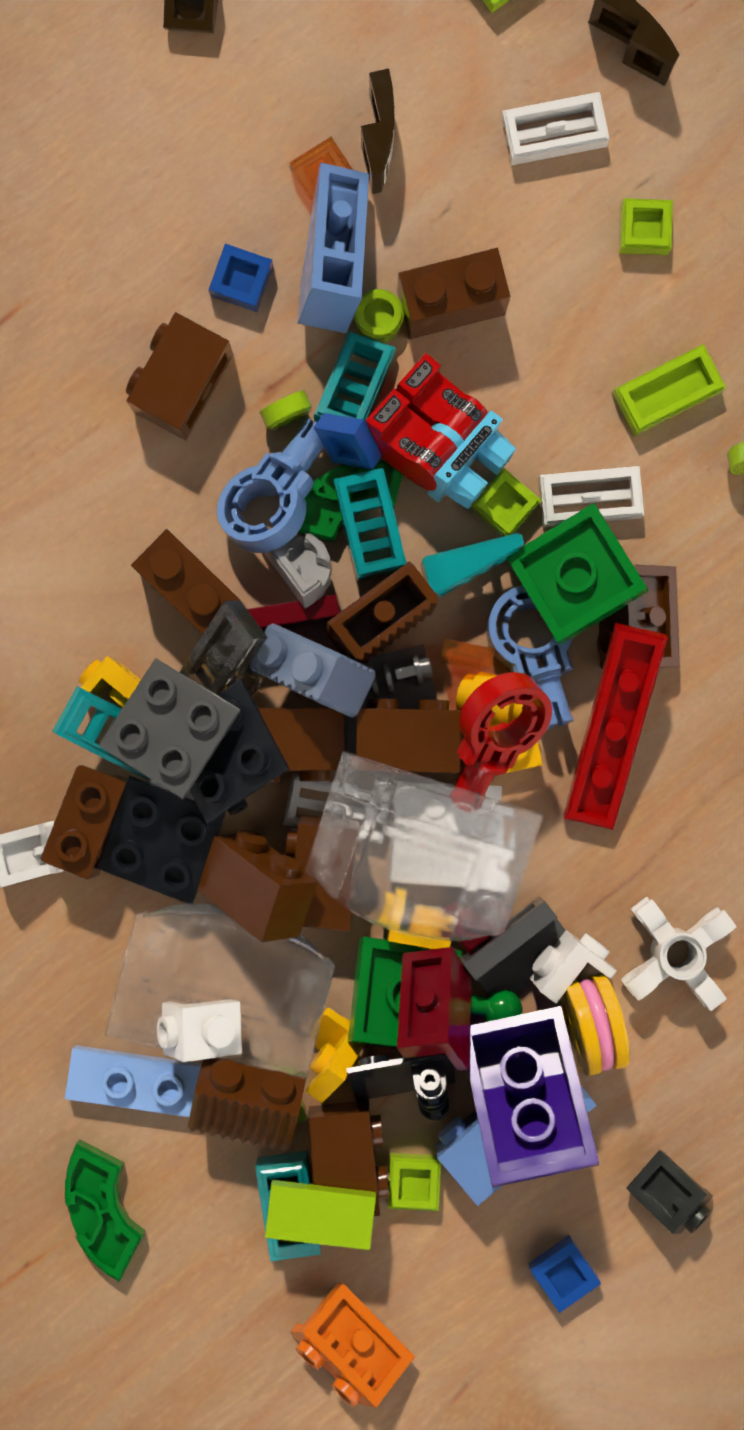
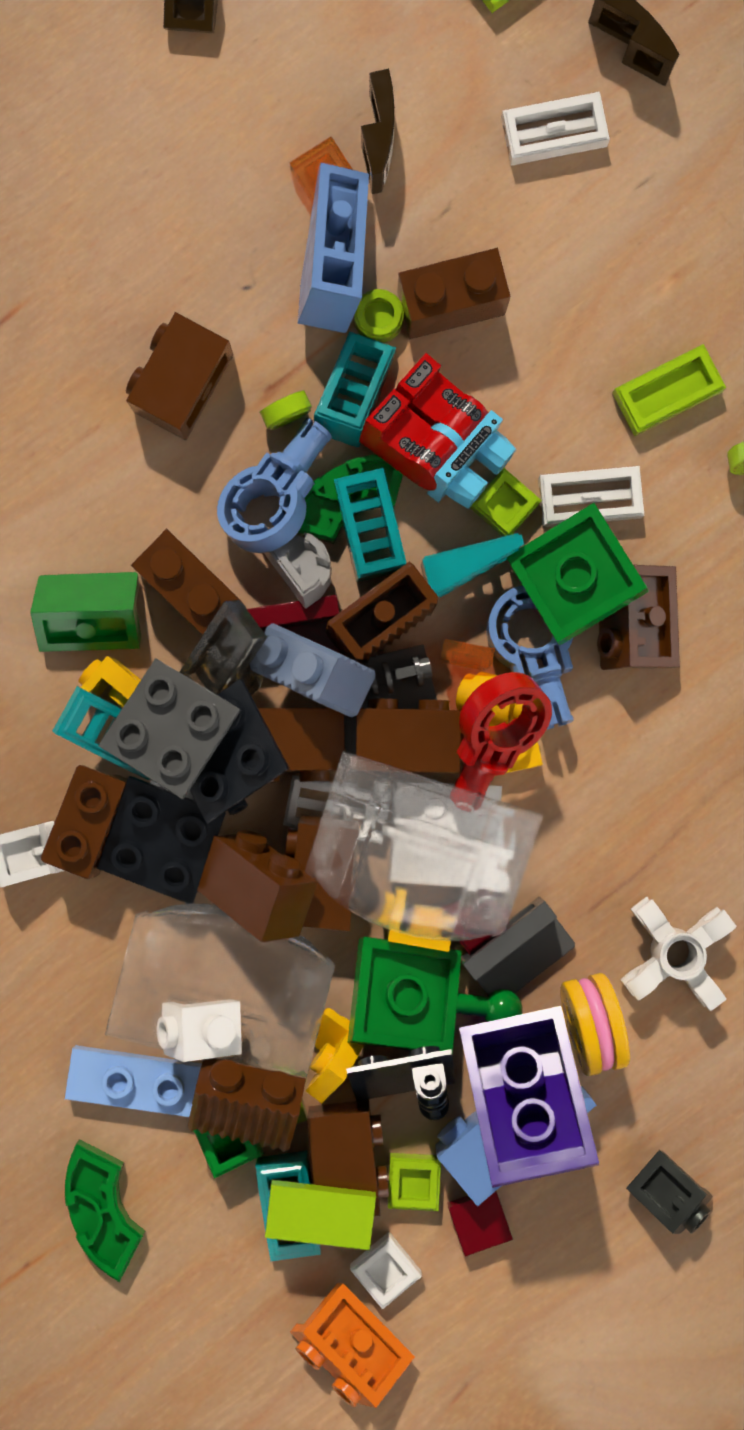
(86, 612): none -> green panel
(226, 1154): none -> green slope
(240, 277): blue tile -> none
(348, 441): blue tile -> none
(385, 1270): none -> white tile
(435, 1006): dark red panel -> none
(479, 1225): none -> dark red tile
(561, 964): white bracket -> none
(564, 1273): blue tile -> none
(615, 725): red tile -> none
(645, 226): lime tile -> none

